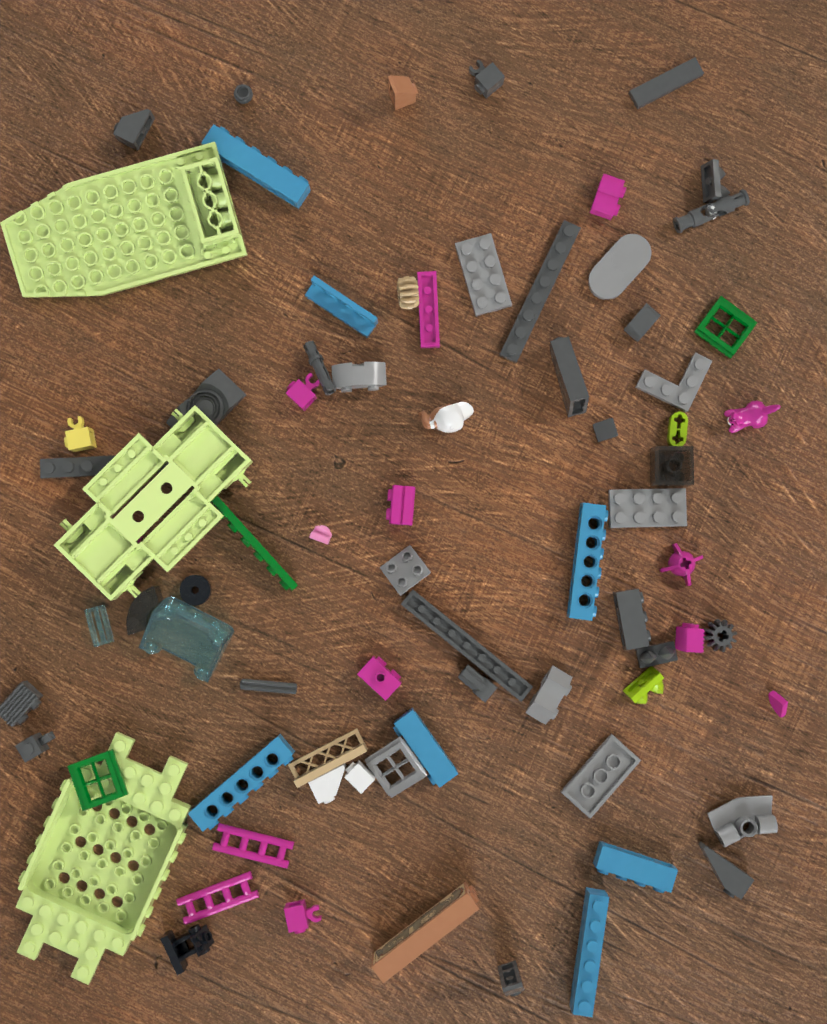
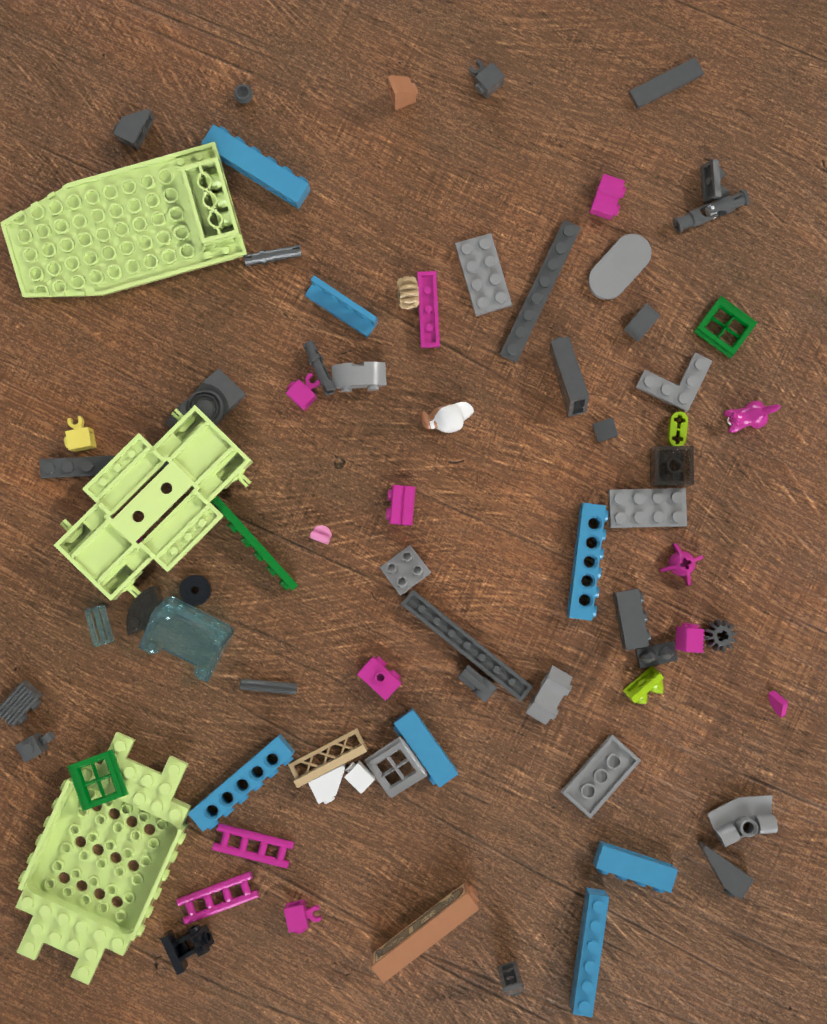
(272, 255): none -> dark grey pin

